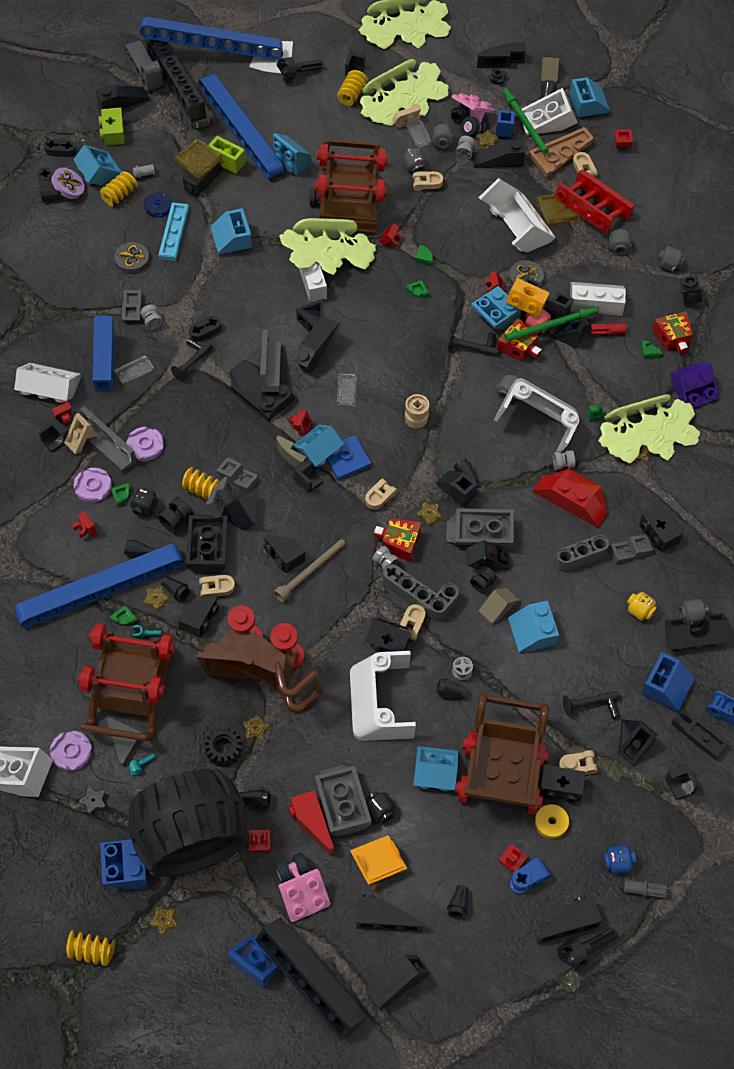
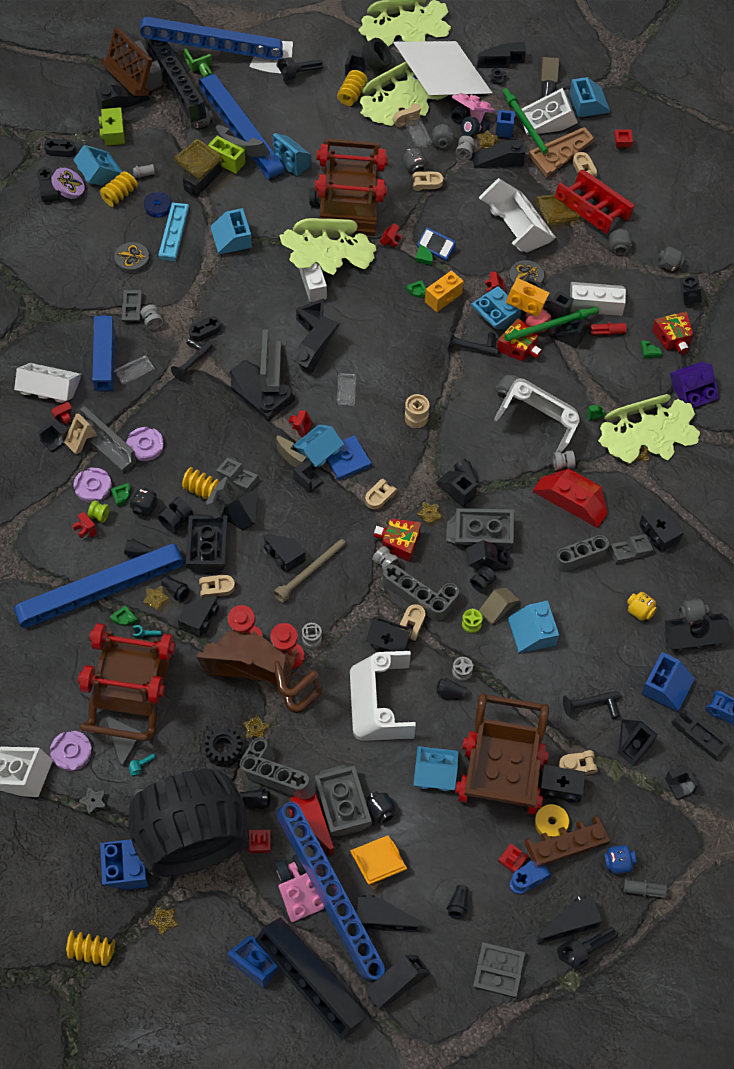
(98, 511): none -> lime wheel
(123, 73): none -> reddish brown fence
(199, 64): none -> bright green bracket
(252, 148): none -> dark grey slope
(259, 768): none -> dark grey beam
(311, 635): none -> light grey wheel
(339, 898): none -> blue beam
(373, 61): none -> black tyre
(437, 243): none -> slope
(442, 67): none -> white sticker
(444, 291): none -> light orange brick
(475, 618): none -> lime wheel
(499, 969): none -> dark grey slope
(567, 843): none -> reddish brown hinge

